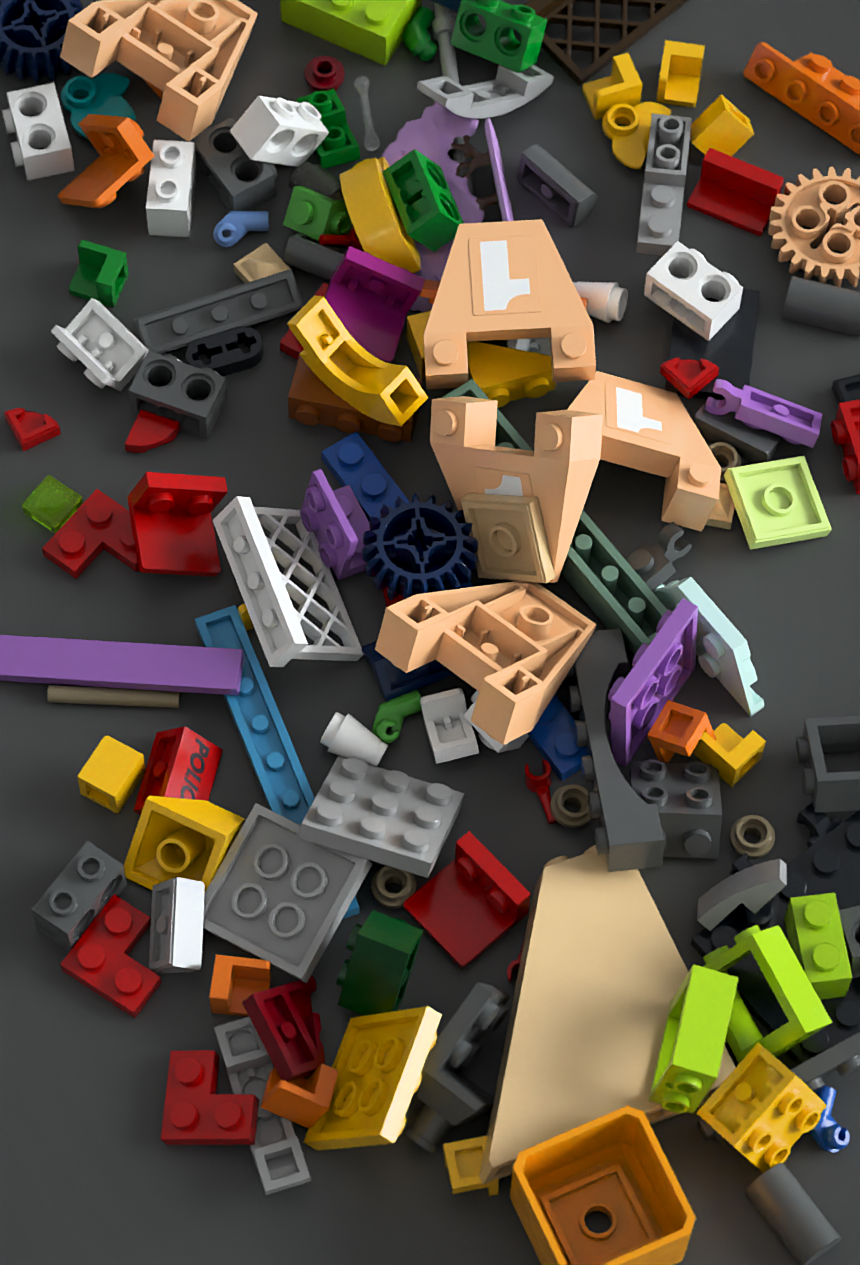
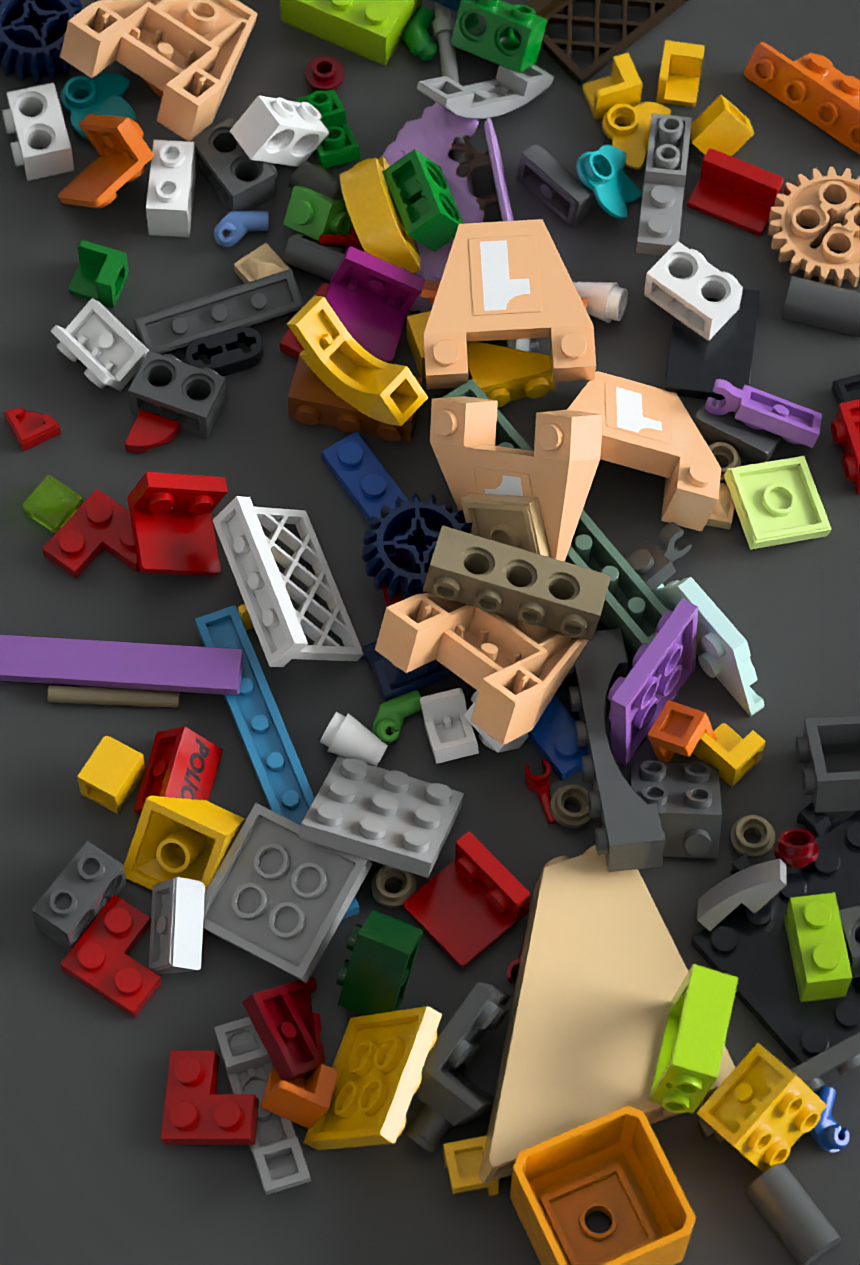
(235, 981): orange panel -> none
(336, 523): medium lavender bracket -> none
(371, 140): clear hinge -> none
(517, 583): none -> dark tan brick
(604, 175): none -> teal plate
(689, 375): red tile -> none
(788, 984): lime window -> none
(796, 848): none -> dark red plate

